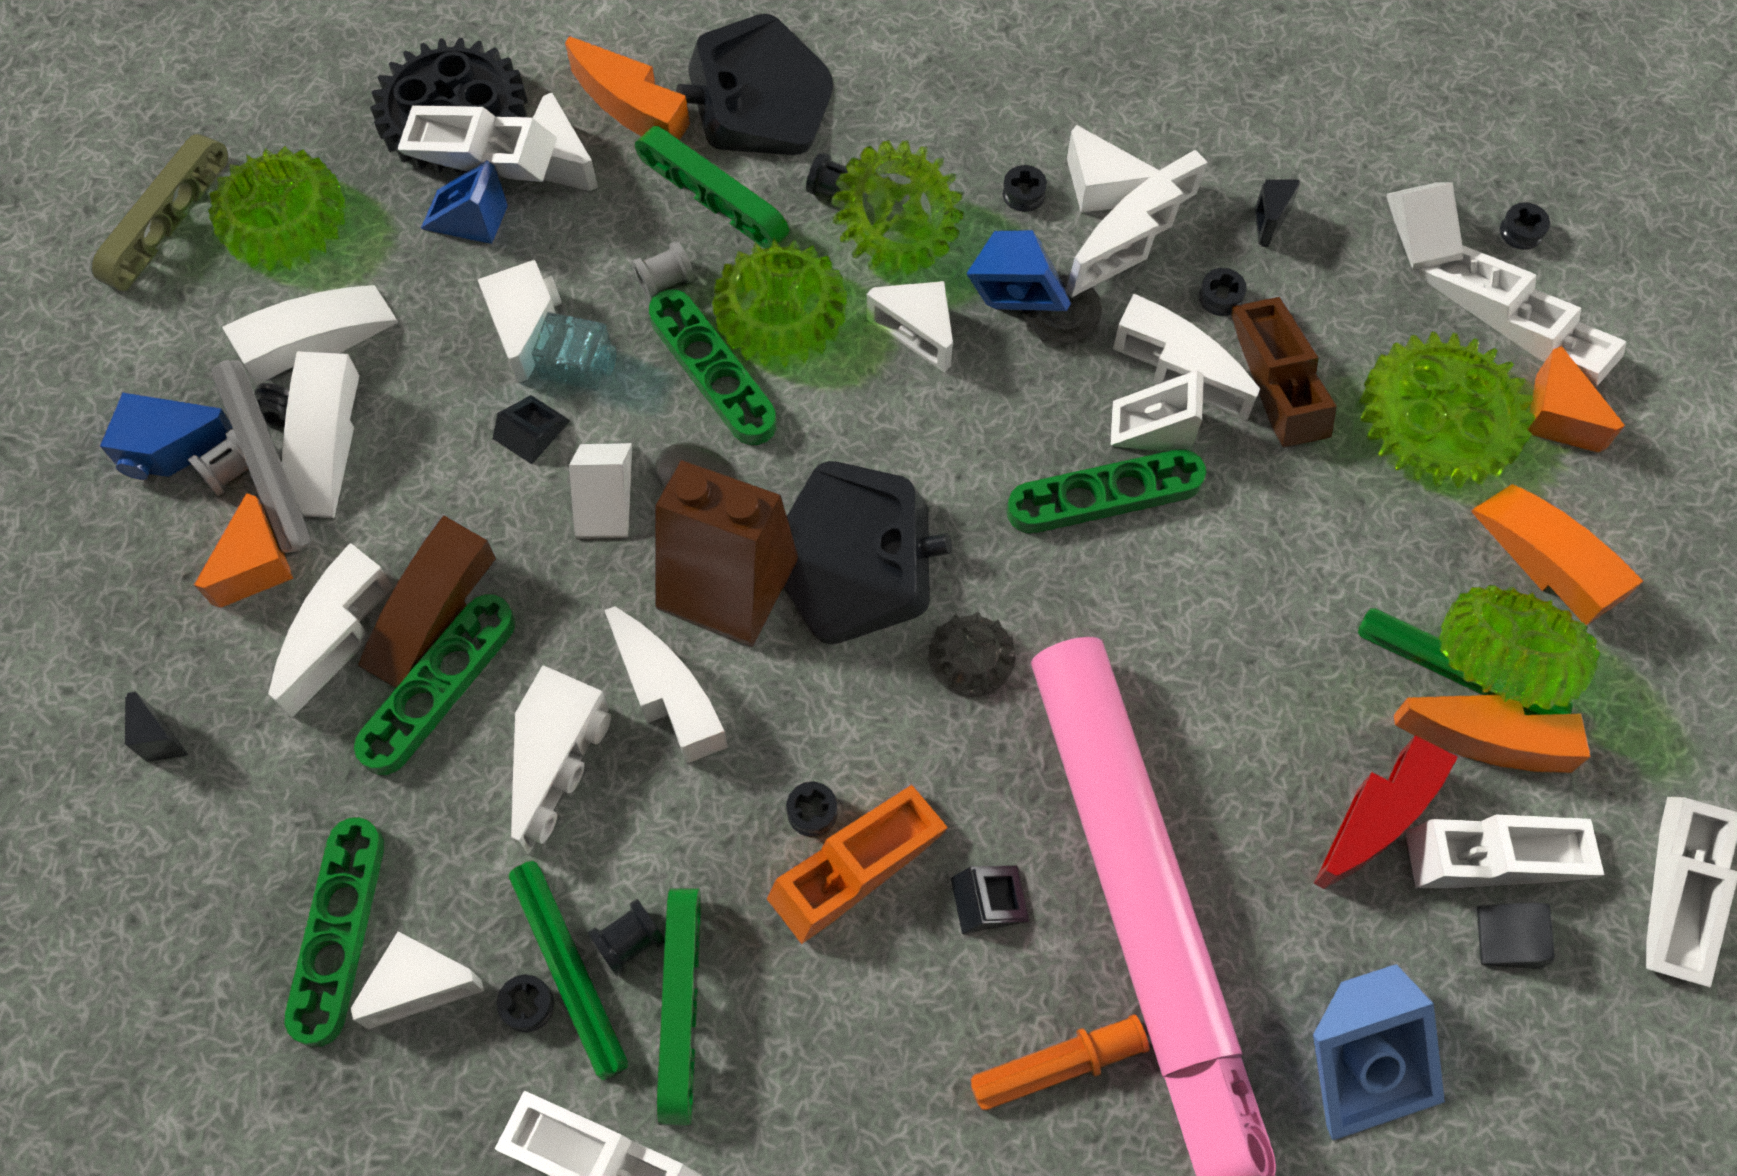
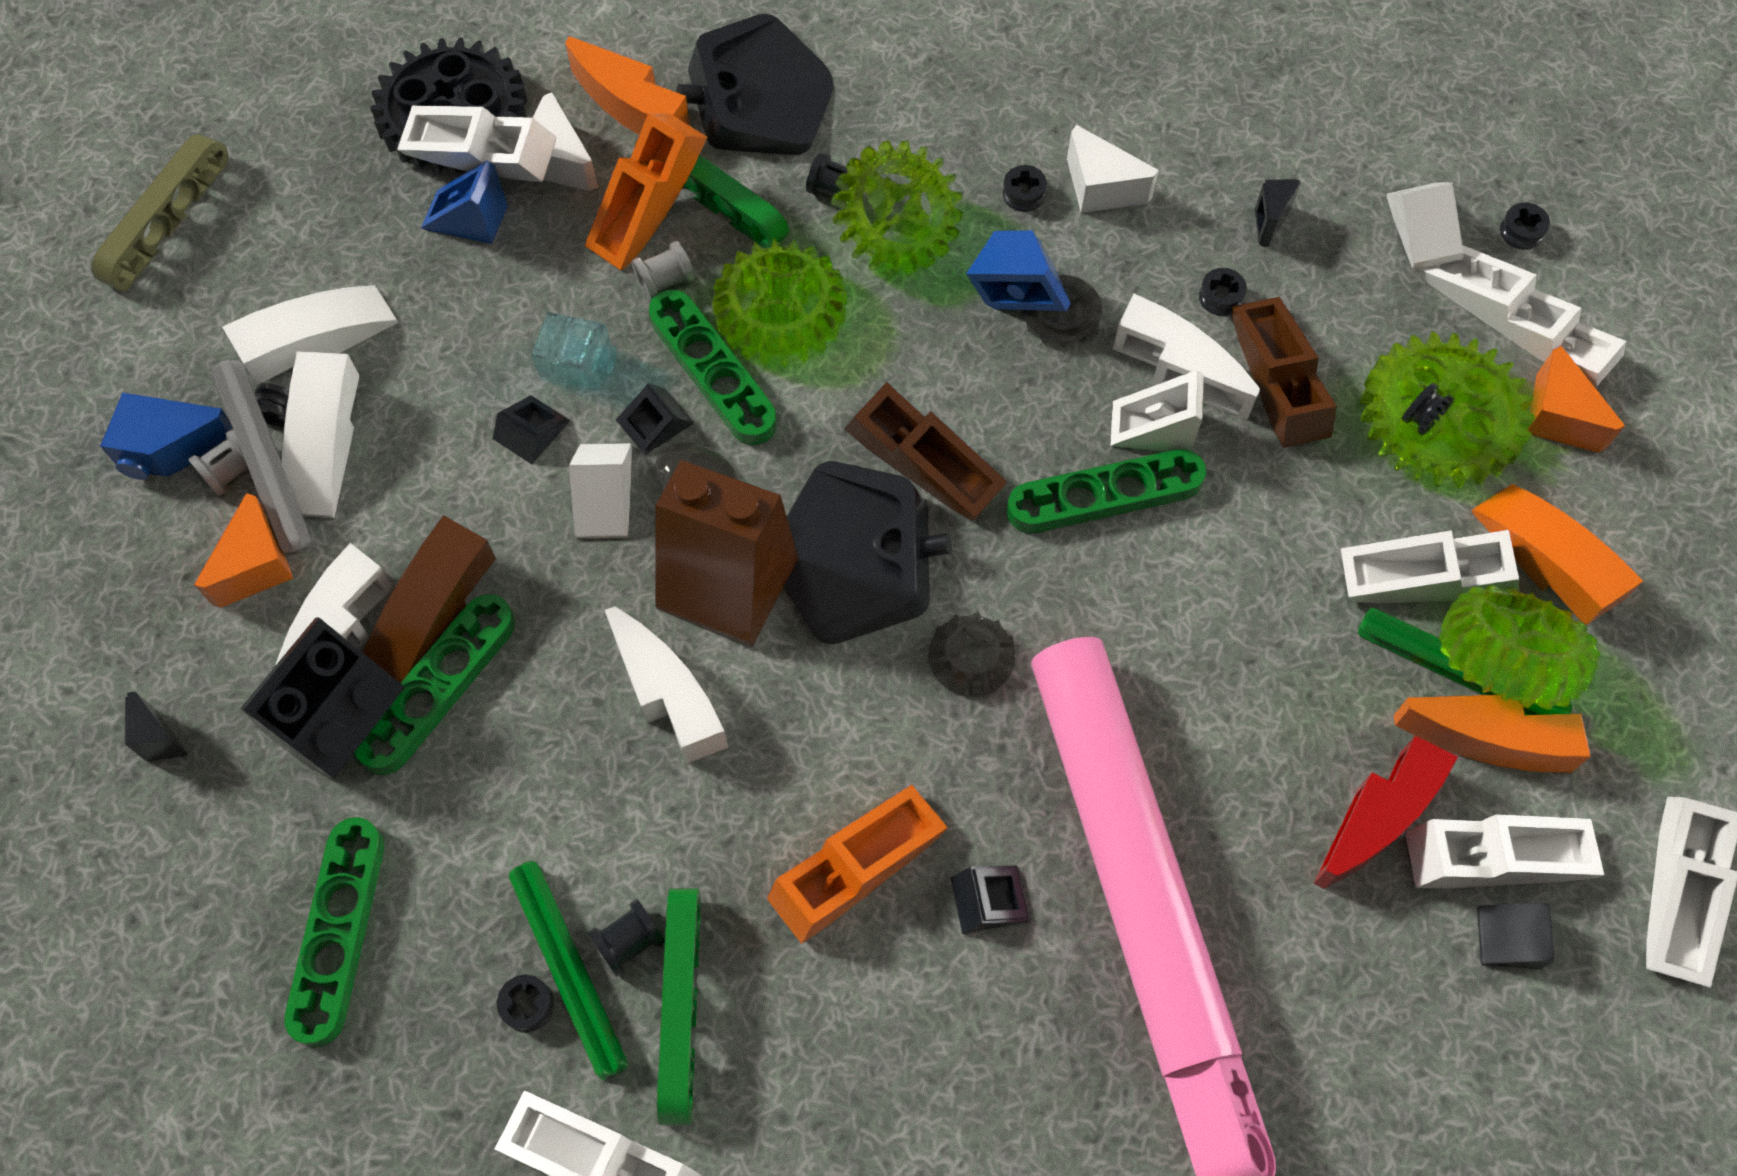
(253, 226): clear neon green gear -> none
(322, 699): none -> black slope
(411, 981): white slope -> none
(518, 307): white slope -> none
(550, 739): white slope -> none
(644, 188): none -> orange slope
(653, 418): none -> black slope
(806, 793): black bush -> none
(915, 317): white slope -> none
(925, 452): none -> reddish brown slope
(1059, 1063): orange axle -> none
(1130, 228): white slope -> none
(1377, 1052): medium blue slope -> none
(1427, 408): none -> black bush
(1428, 567): none -> white slope

